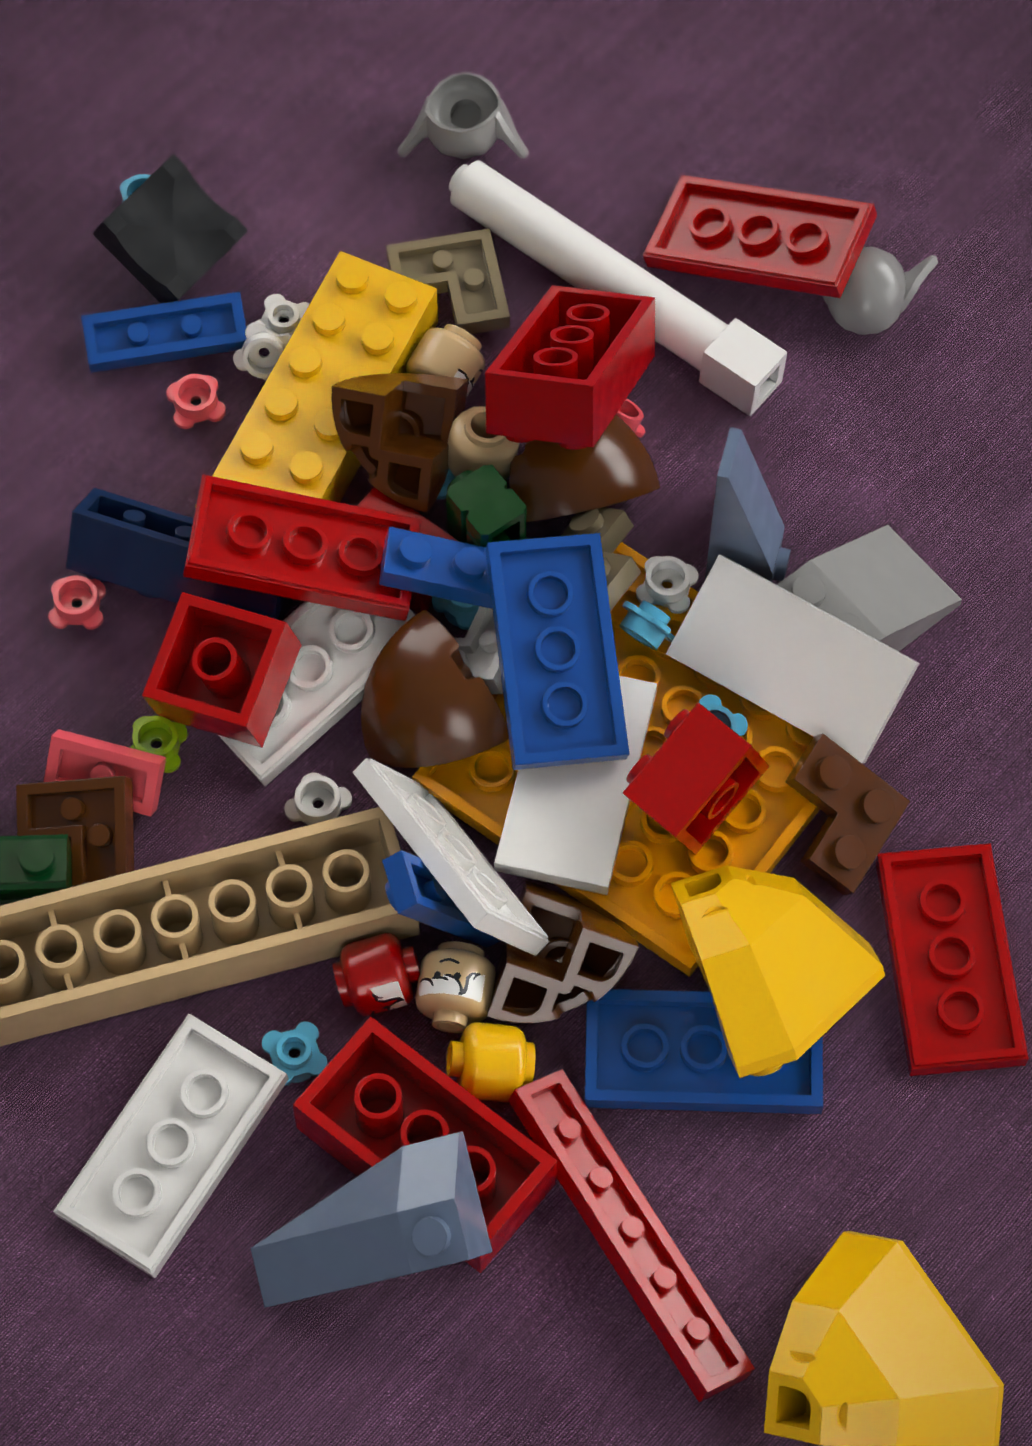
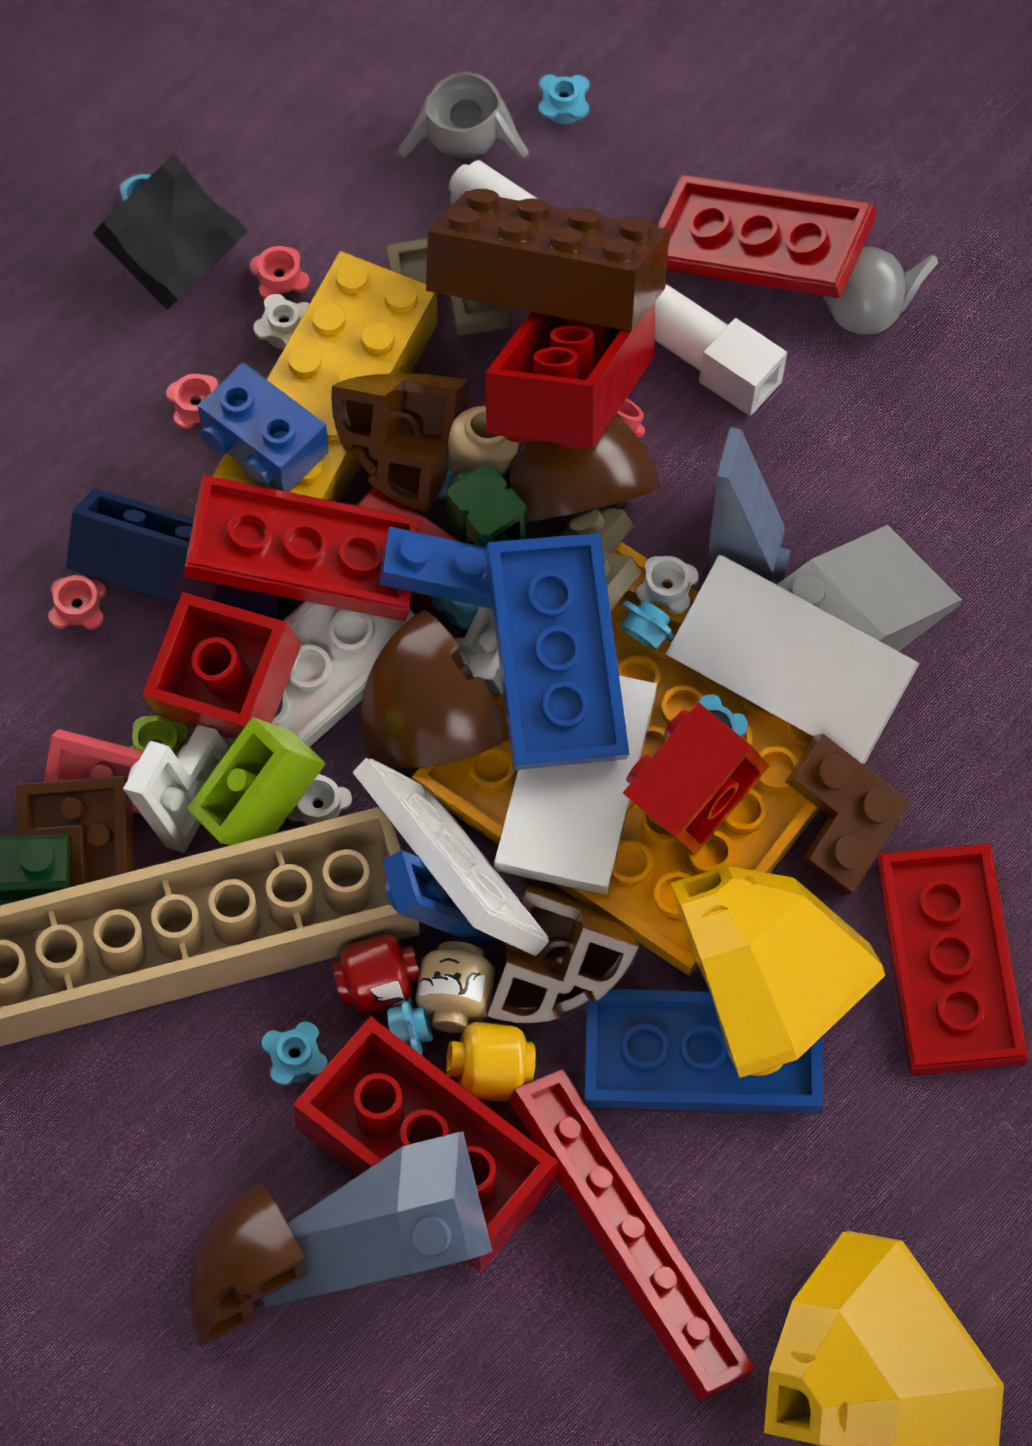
(164, 332): blue plate -> none
(167, 784): none -> white plate
(171, 1145): white tile -> none
(241, 1261): none -> reddish brown brick
(256, 784): none -> lime brick
(259, 337): white plate -> none
(262, 429): none -> blue brick
(277, 260): none -> coral plate
(411, 1025): none -> medium azure plate
(448, 353): tan head -> none
(548, 259): none -> reddish brown brick
(561, 109): none -> medium azure plate

